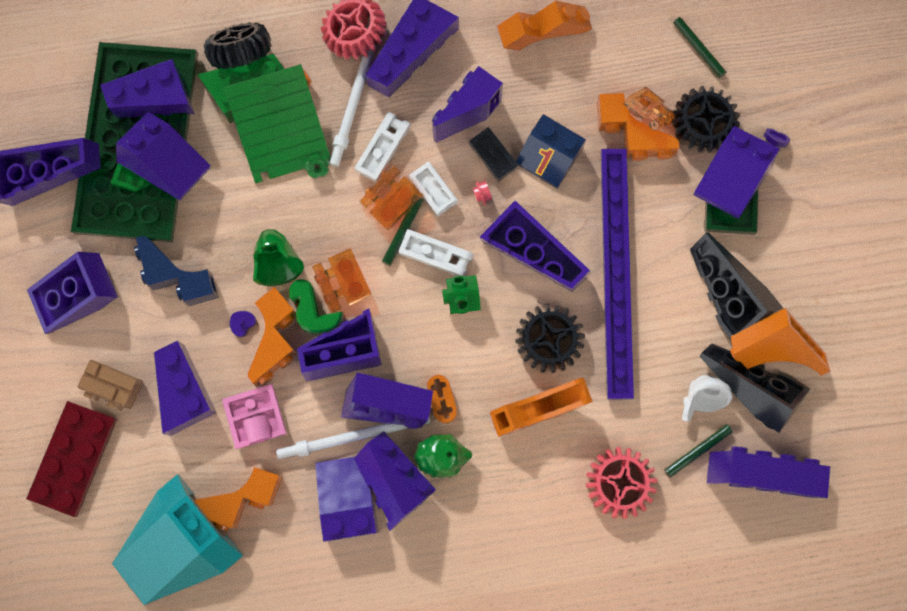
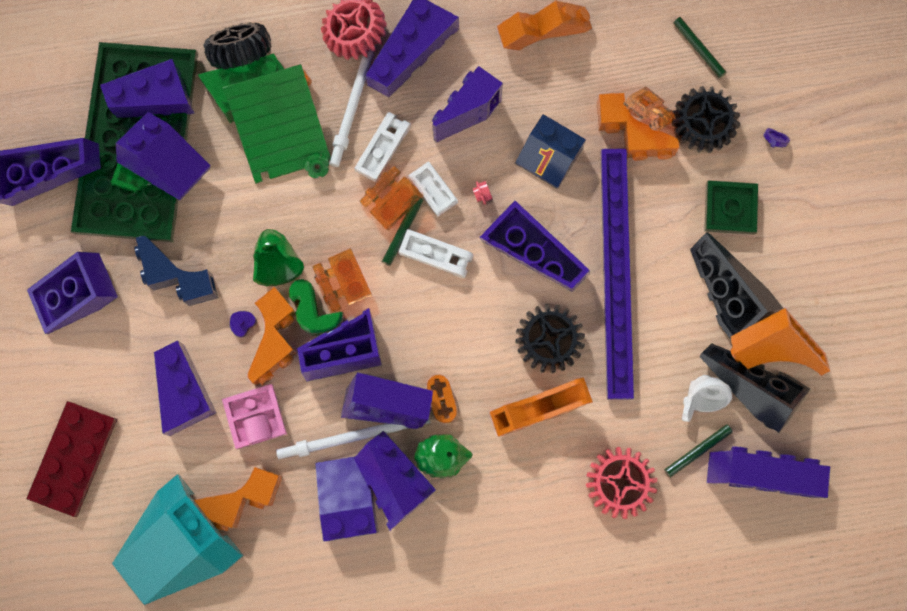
(110, 385): medium nougat brick -> none
(462, 294): green brick -> none
(493, 154): black plate -> none
(736, 172): dark purple slope -> none

